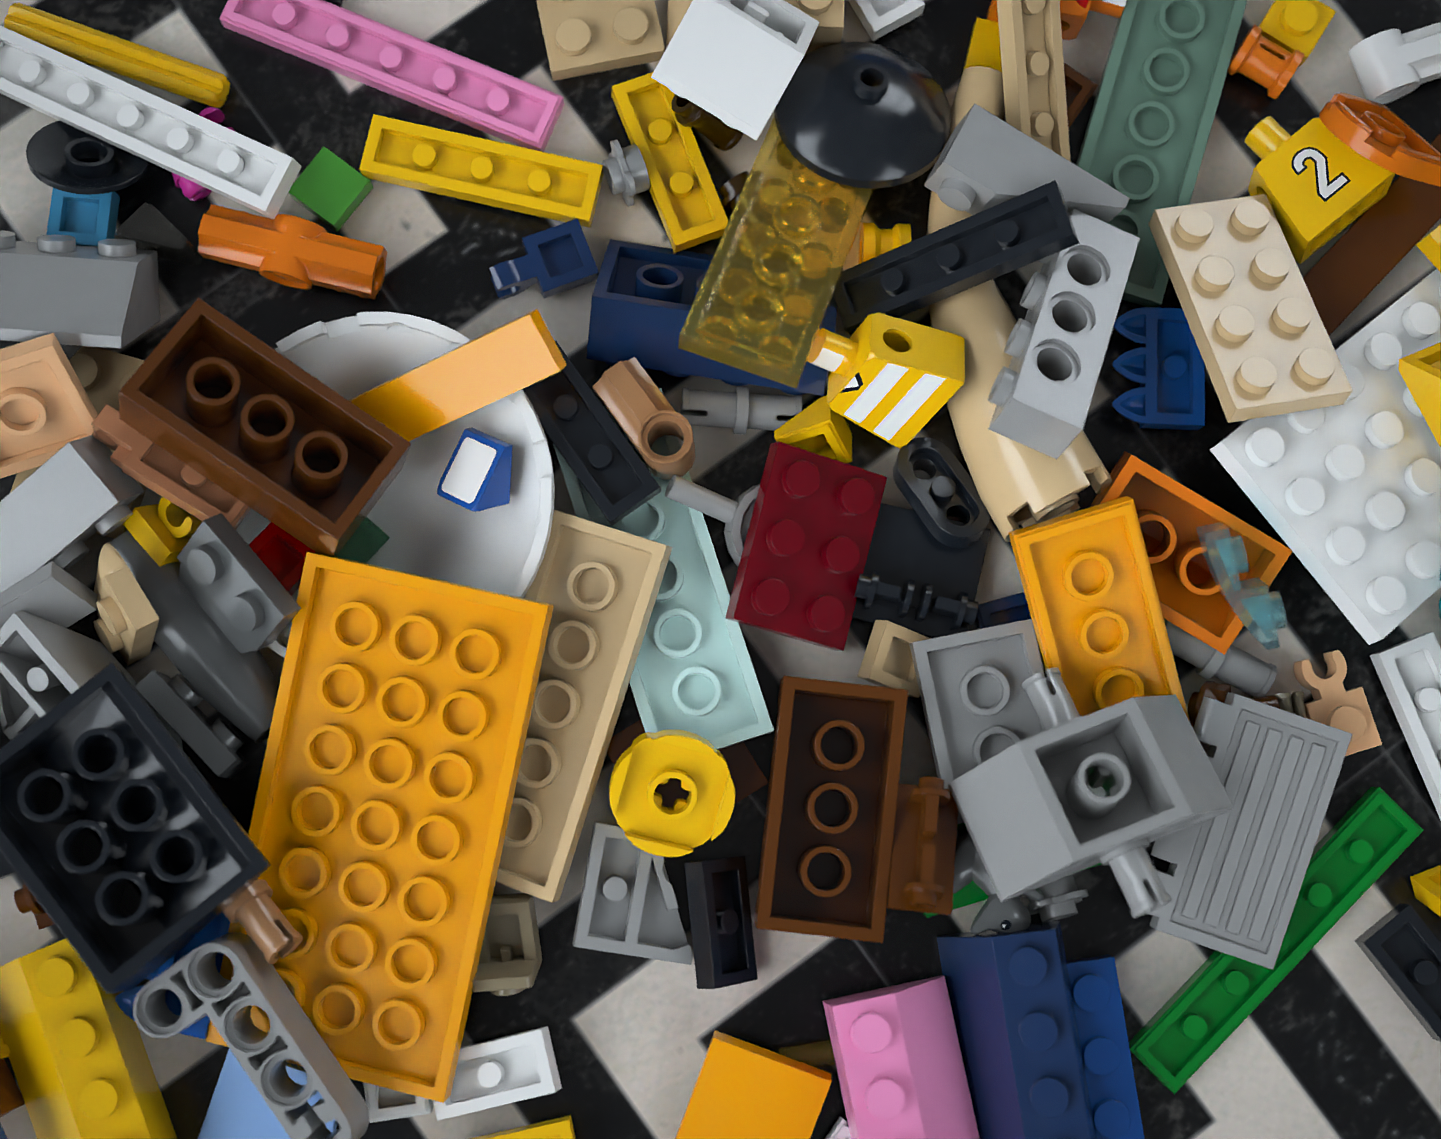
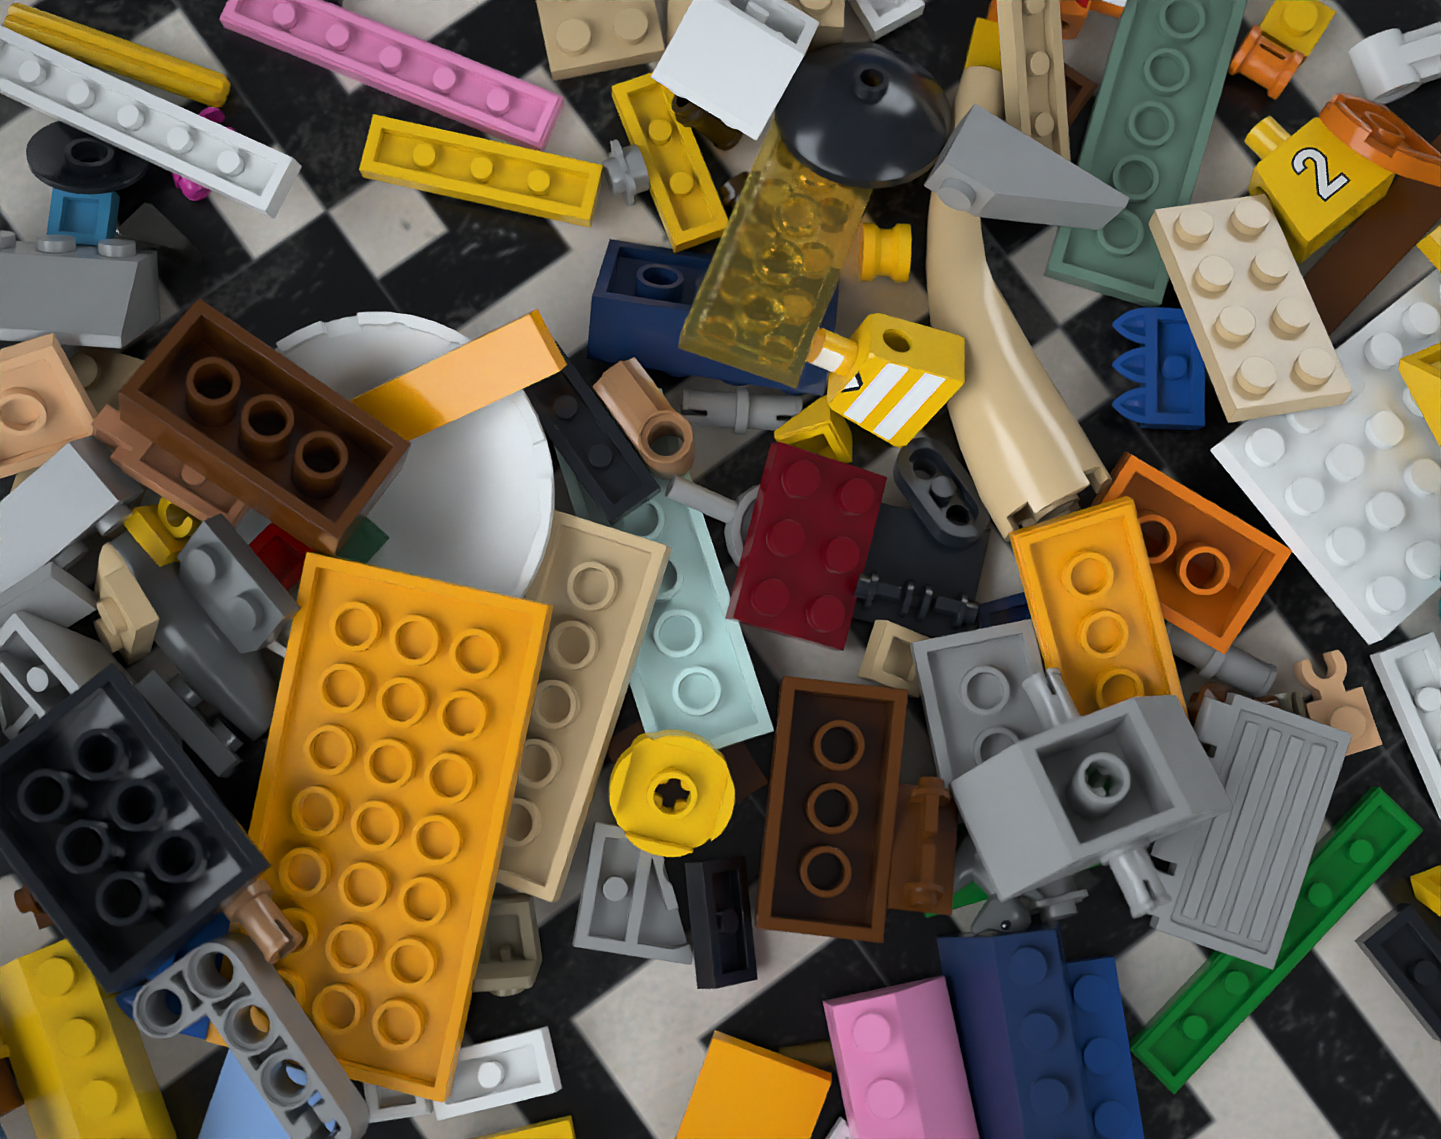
(292, 251): orange piece -> none
(330, 188): bright green tile -> none
(478, 472): slope -> none
(553, 259): dark blue plate -> none
(957, 257): black plate -> none
(1063, 338): light grey brick -> none
(1249, 599): clear light blue slope -> none

